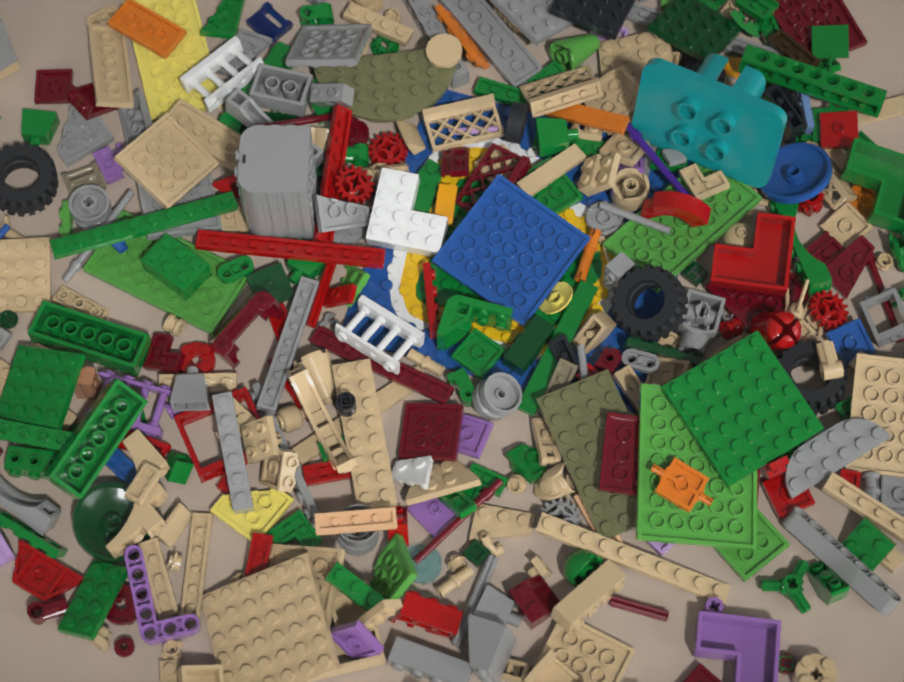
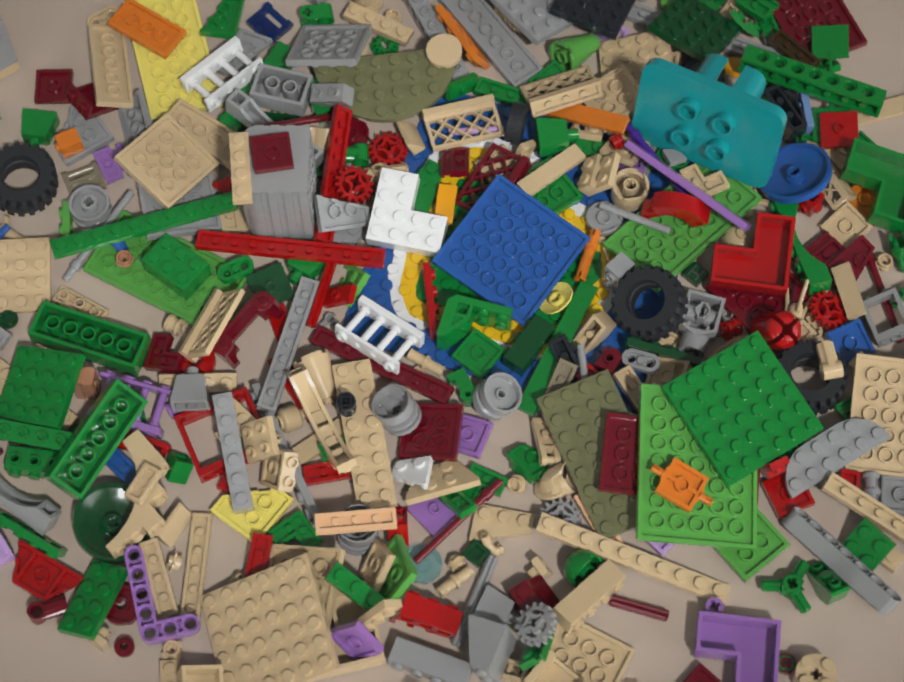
(68, 143): none -> orange brick
(124, 254): none -> nougat plate
(210, 324): none -> tan fence
(240, 168): none -> tan plate
(272, 153): none -> dark red plate
(377, 564): none -> tan plate
(396, 409): none -> light grey wheel
(461, 86): none -> green plate
(526, 148): none -> tan tile
(532, 655): none -> green plate
(536, 624): none -> light grey gear
(616, 141): none -> red plate
(688, 185): none -> medium lavender tile
(849, 290): none -> tan tile

